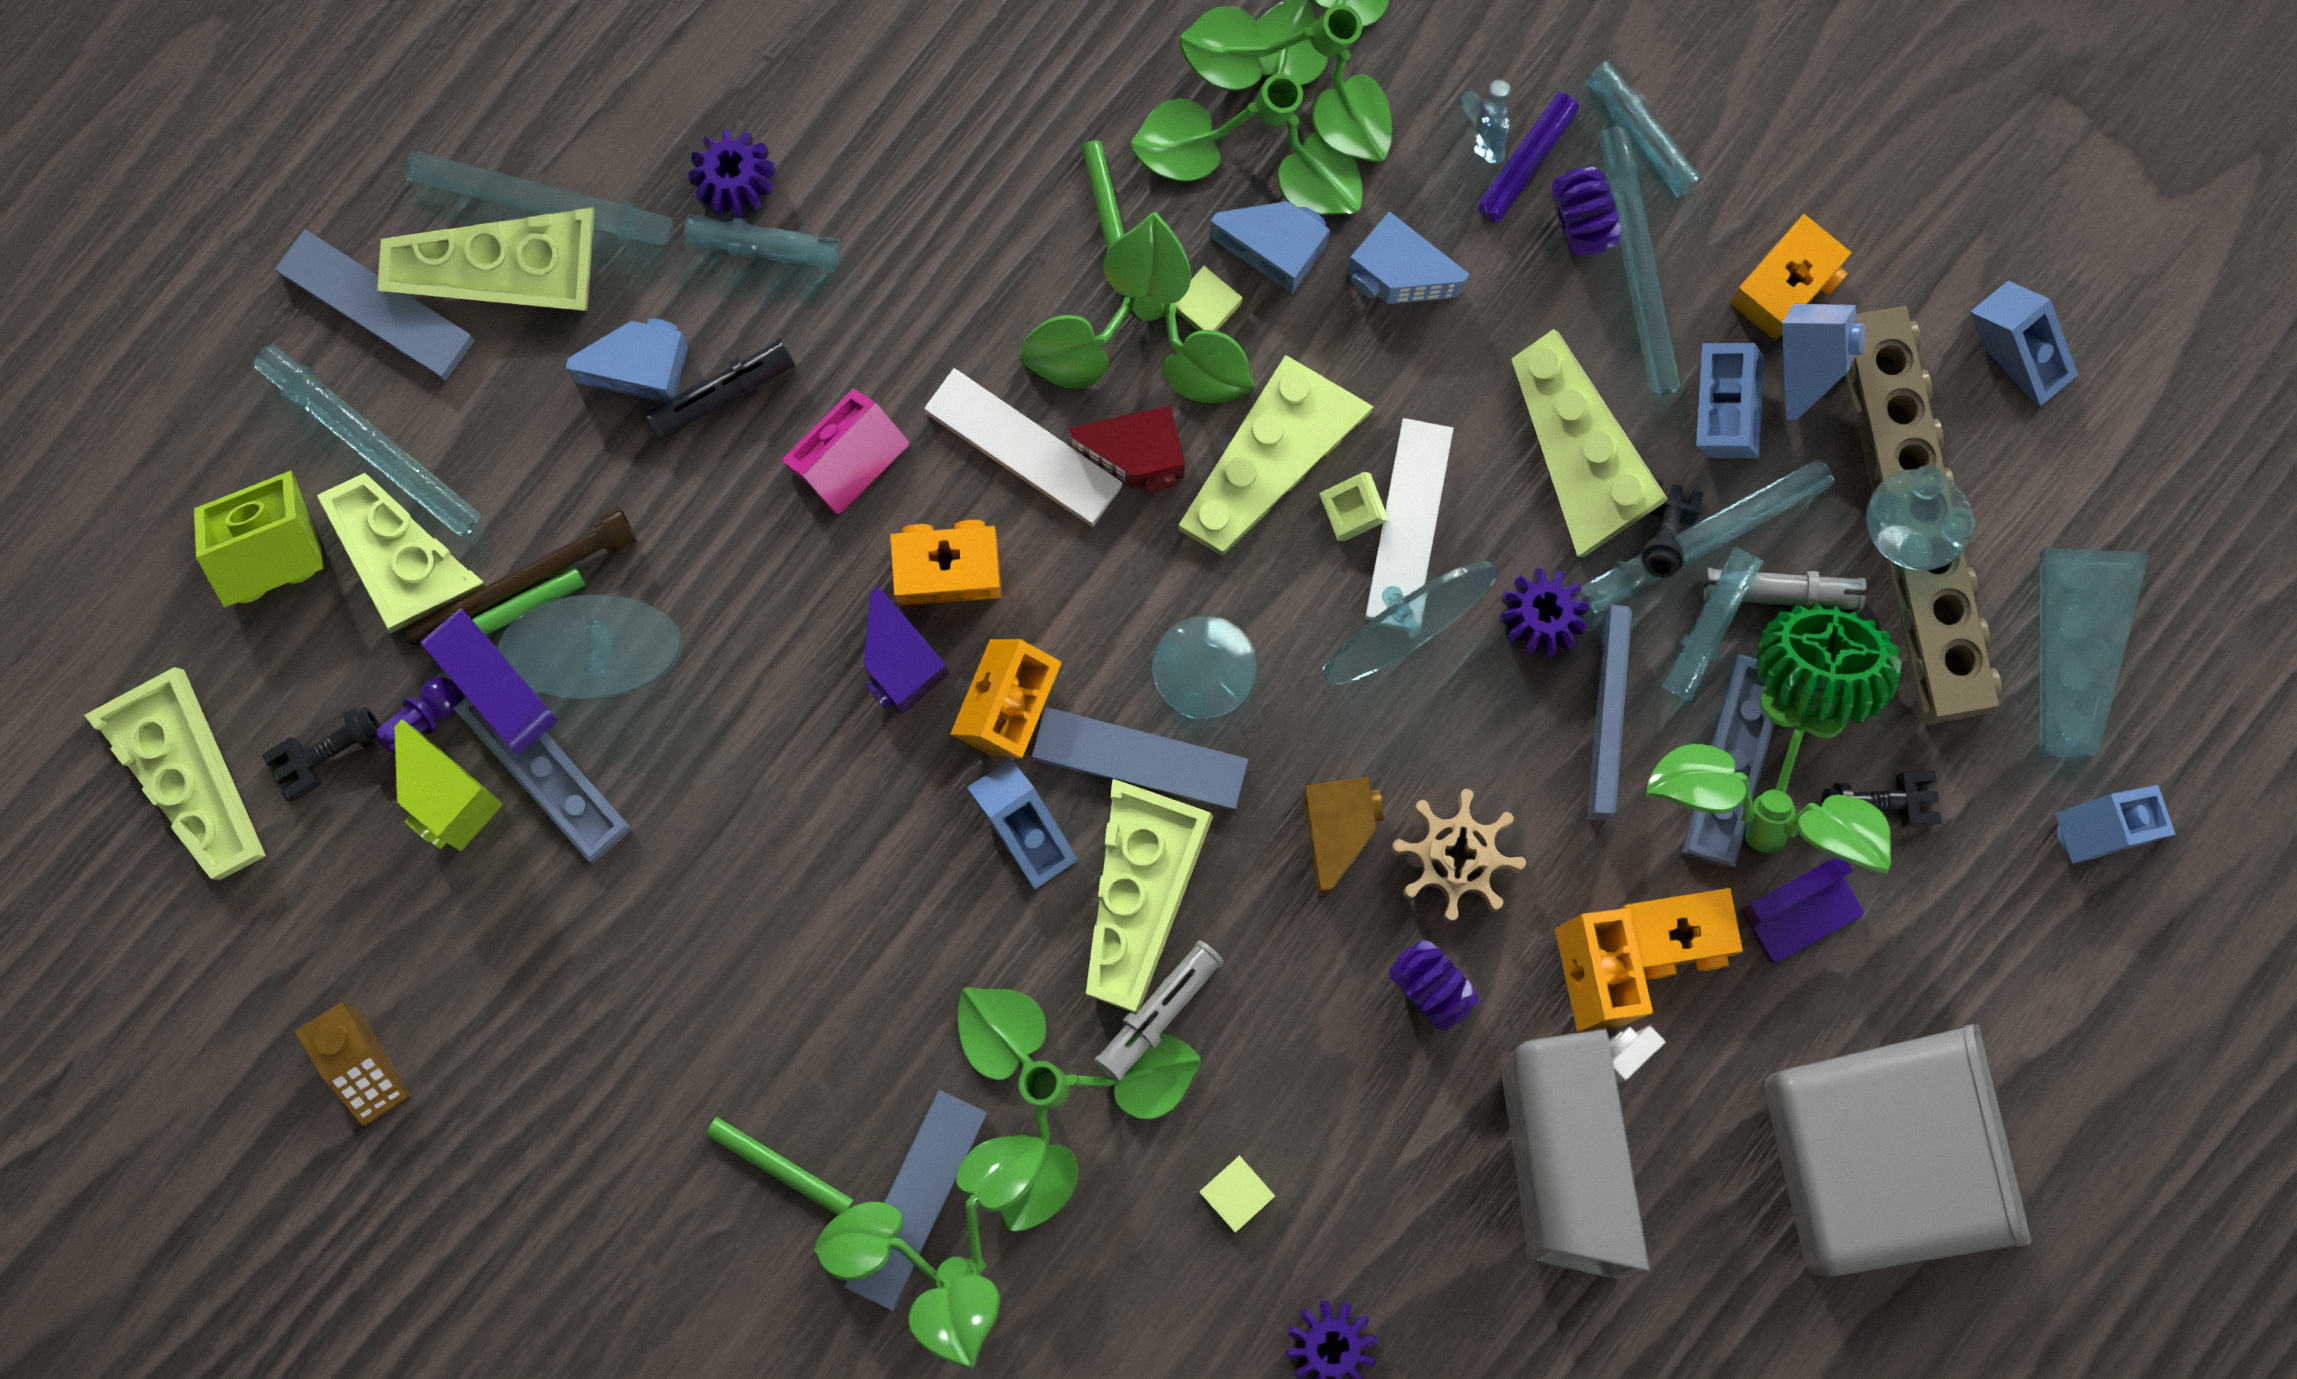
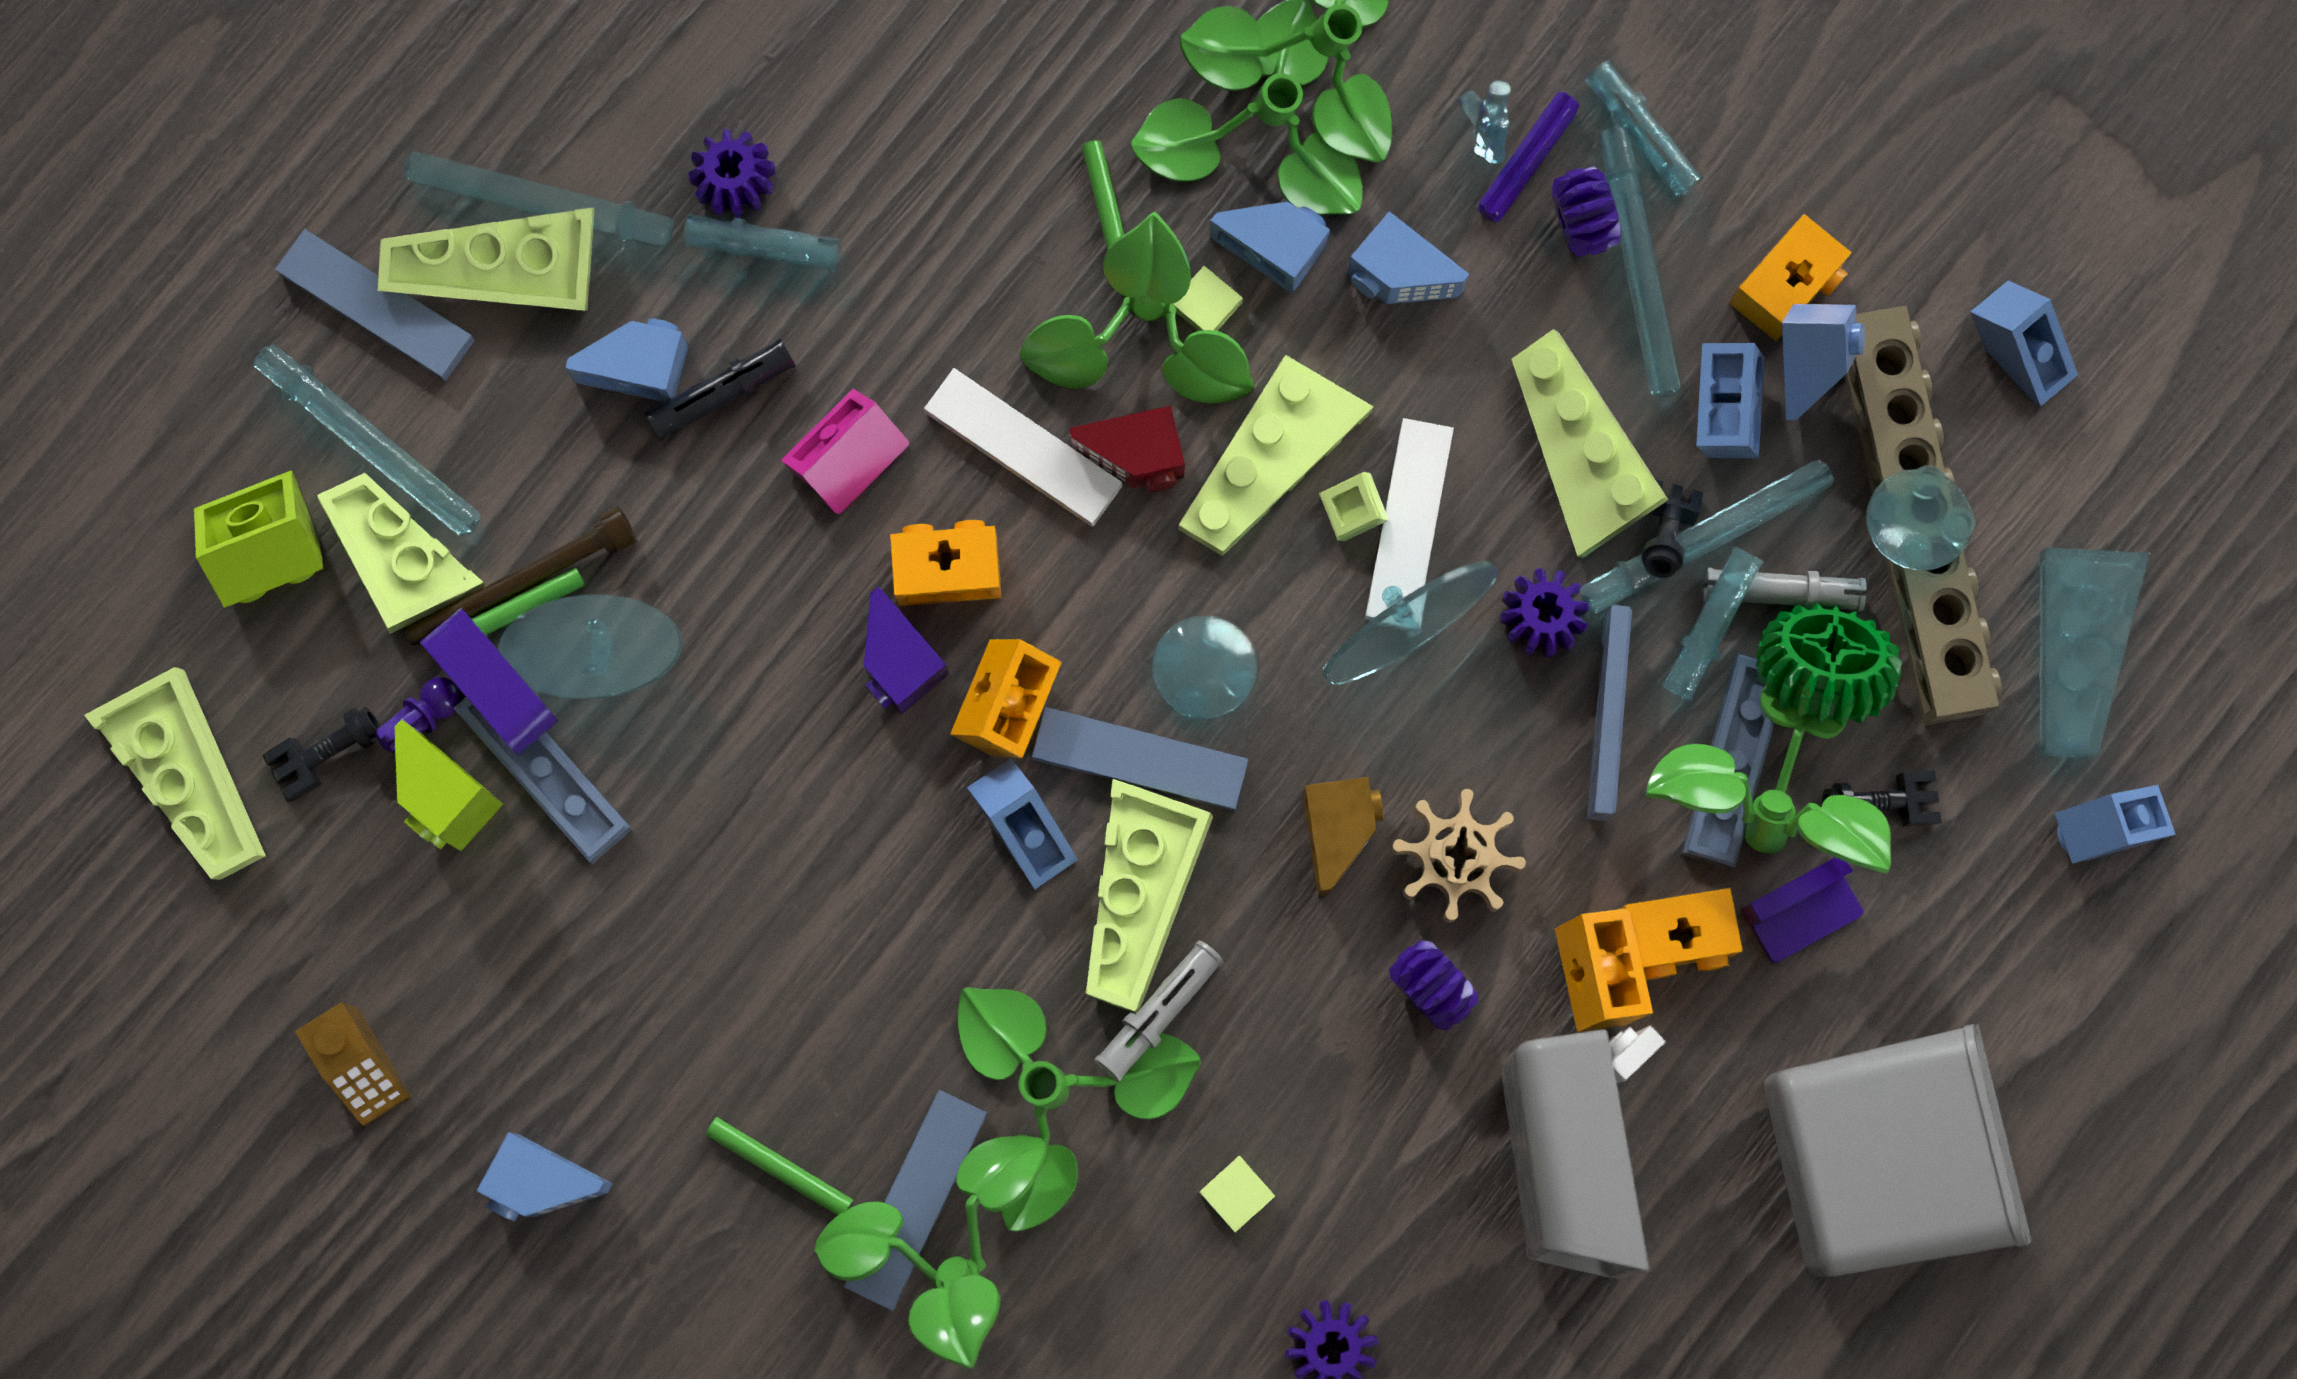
(536, 1180): none -> medium blue slope

